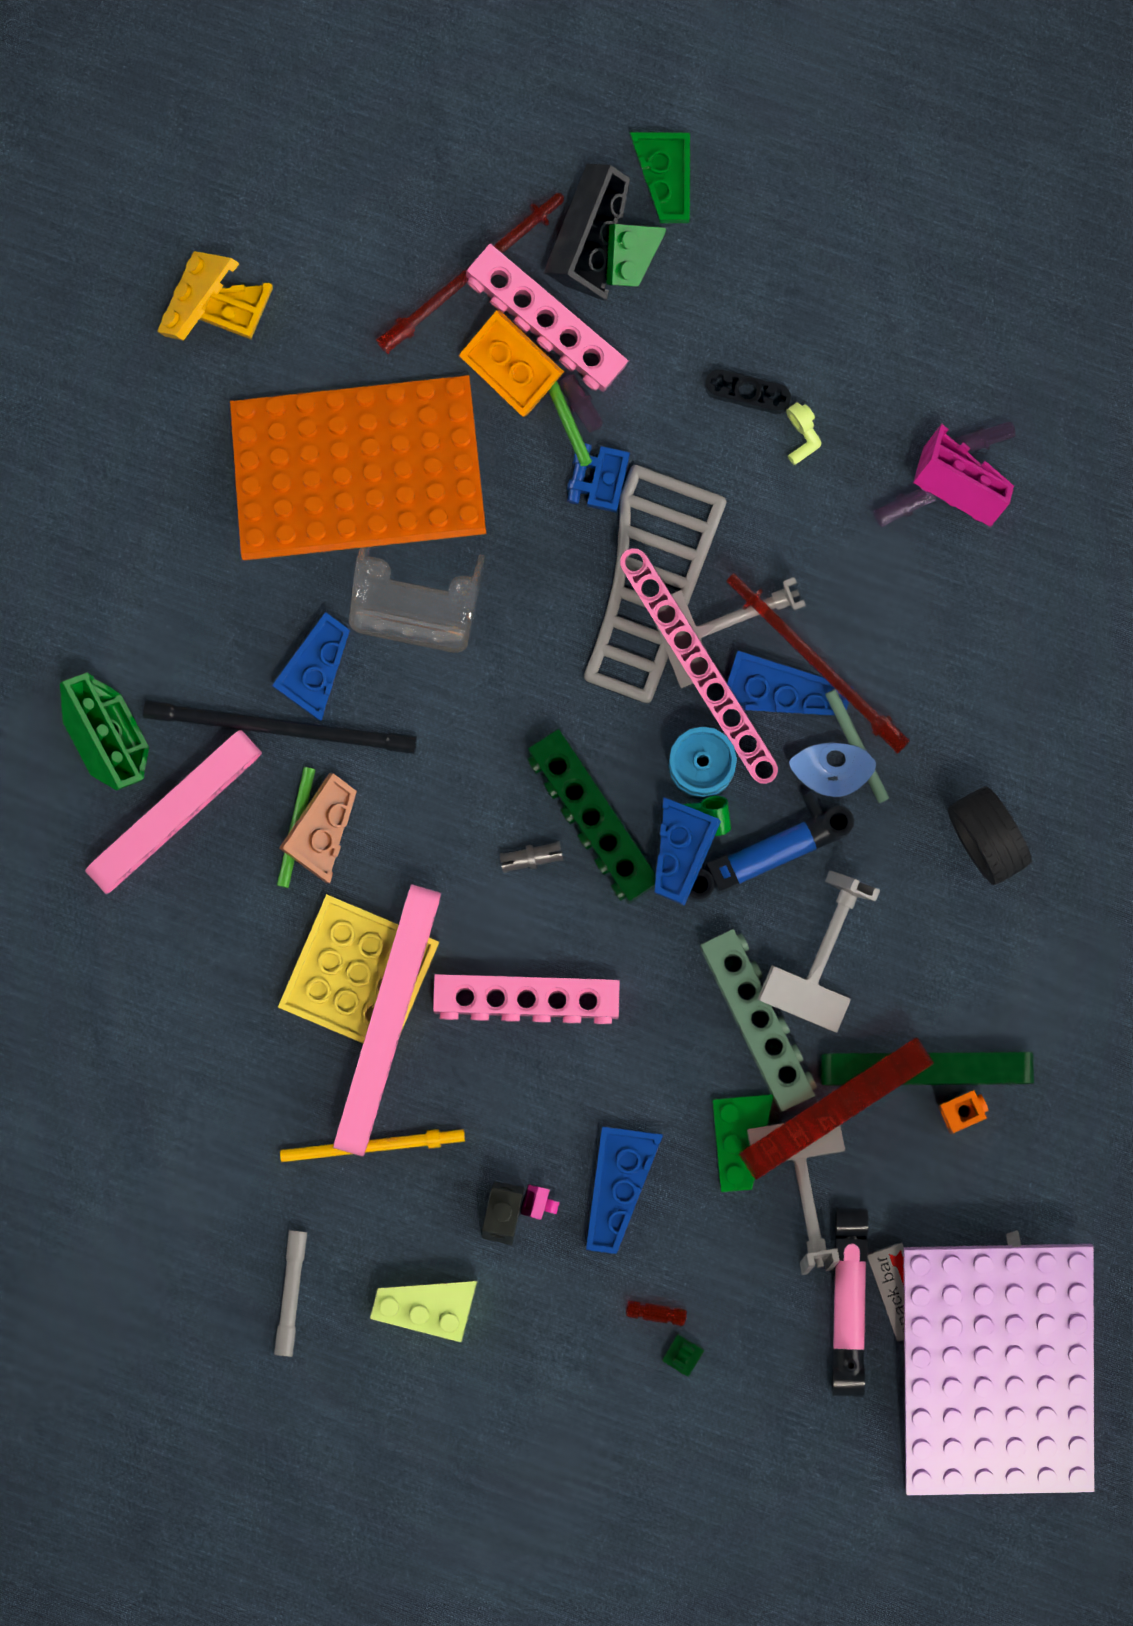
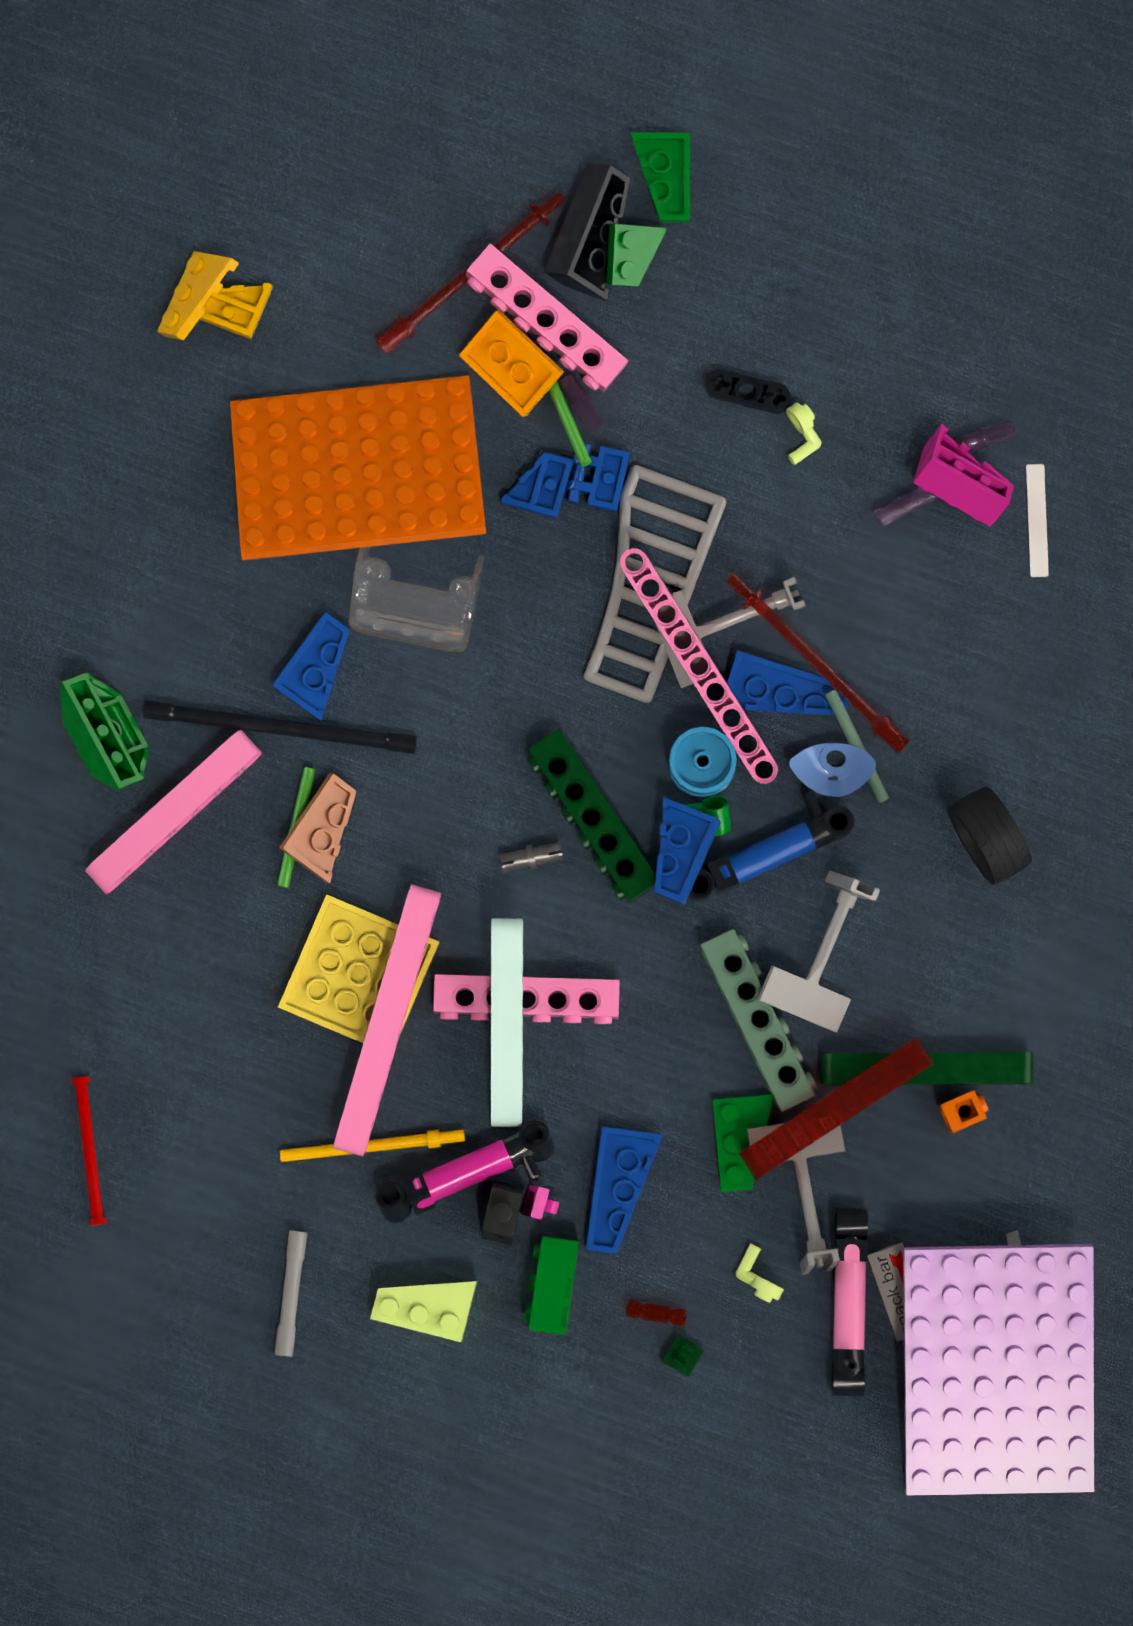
(89, 1151): none -> red bar
(424, 1188): none -> piece
(506, 1022): none -> light aqua beam
(542, 487): none -> blue wing
(552, 1285): none -> green wedge
(764, 1289): none -> yellowish green plate
(1037, 520): none -> white sticker

